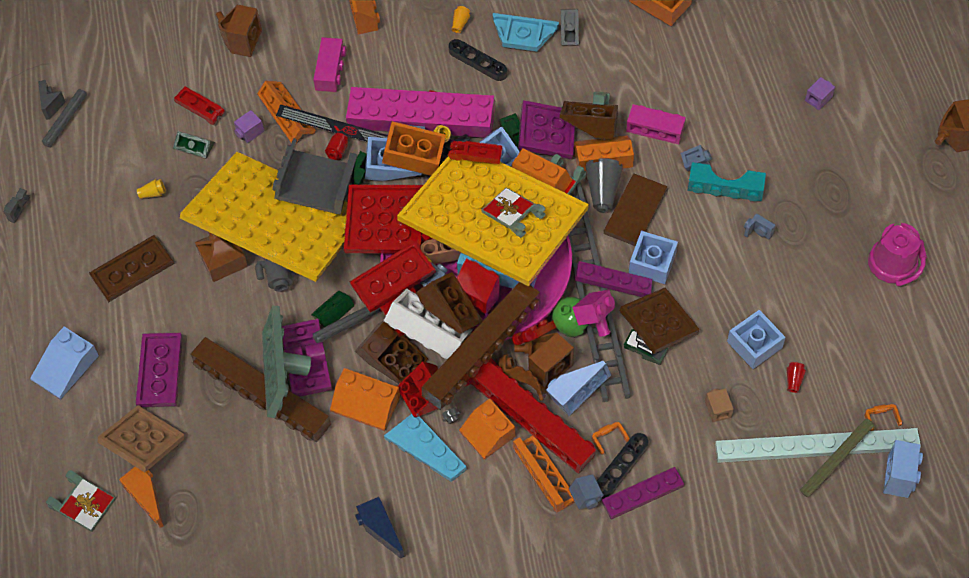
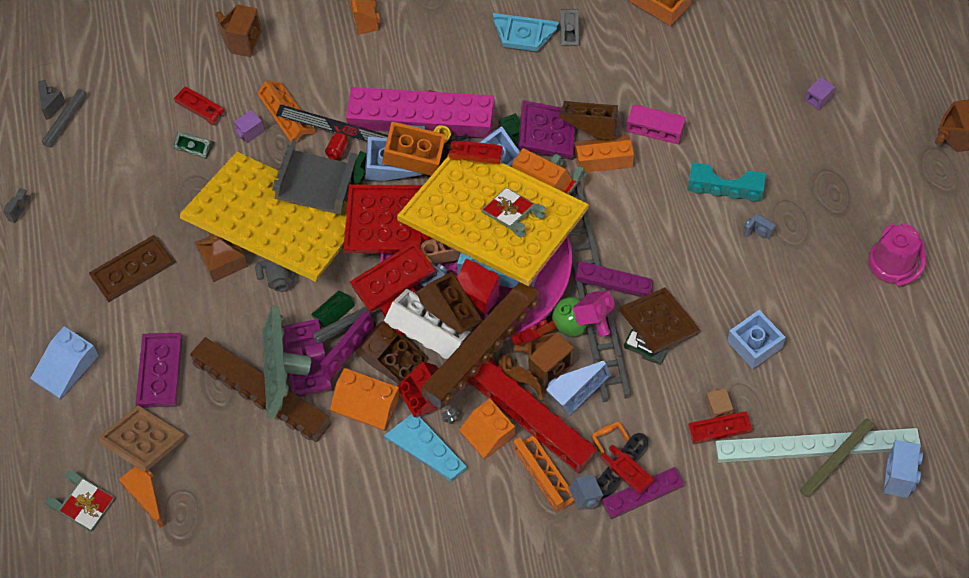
(152, 189): yellow cone -> none
(329, 64): dark pink brick -> none
(347, 345): none -> magenta plate
(377, 524): dark blue slope -> none
(460, 18): light orange cone -> none
(477, 60): black beam -> none
(601, 98): sand green piece -> none
(603, 182): dark grey cone -> none
(628, 470): none -> red hinge
(635, 209): reddish brown tile -> none
(653, 257): light blue brick -> none
(696, 155): sand blue bracket -> none
(719, 427): none -> red plate
(795, 375): red cone -> none
(881, 409): orange piece -> none

